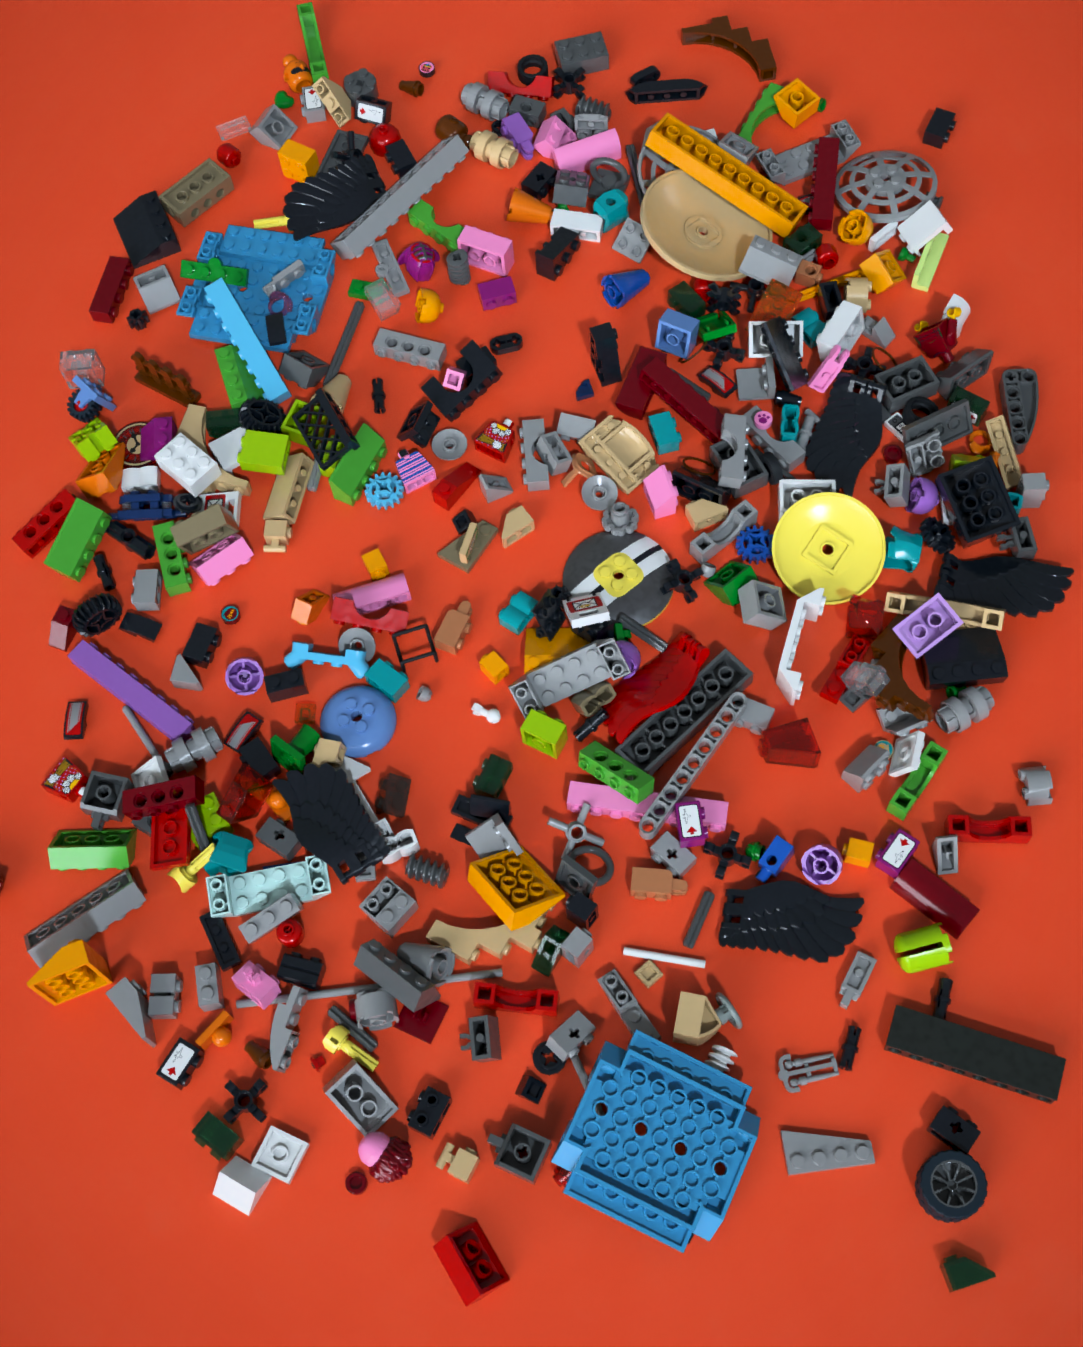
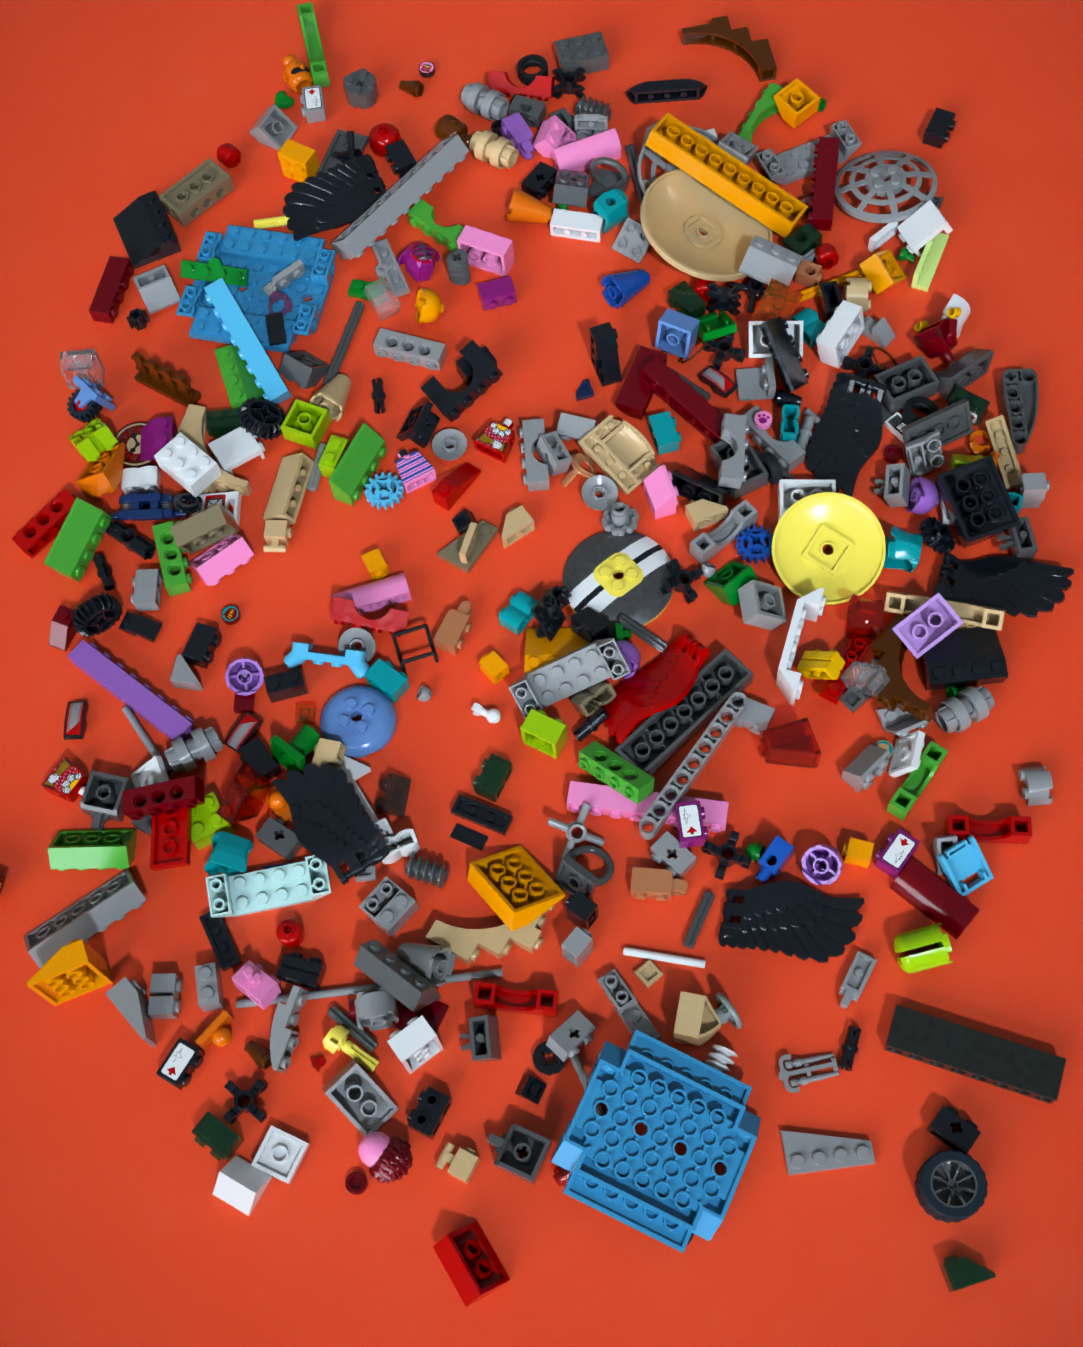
(186, 875): light yellow piece -> none
(197, 826): dark grey axle -> none
(233, 128): clear tile -> none
(244, 703): none -> dark red tile
(264, 452): lime brick -> none
(271, 917): light grey brick -> none
(309, 606): orange slope -> none
(334, 99): tan slope -> none
(342, 430): black fence -> none
(372, 110): brick -> none
(415, 1044): none -> white brick
(454, 378): bright pink brick -> none
(488, 806): black slope -> none
(493, 837): light grey bracket -> none
(494, 487): light grey slope -> none
(506, 344): black beam -> none
(549, 950): clear green slope -> none
(557, 253): black wedge -> none
(585, 605): white container -> none
(645, 75): black beam -> none
(692, 458): reddish brown piece -> none
(821, 664): none -> yellow brick
(828, 369): bright pink hinge -> none
(856, 228): light orange cylinder -> none
(942, 998): black pin -> none
(963, 861): none -> medium azure container

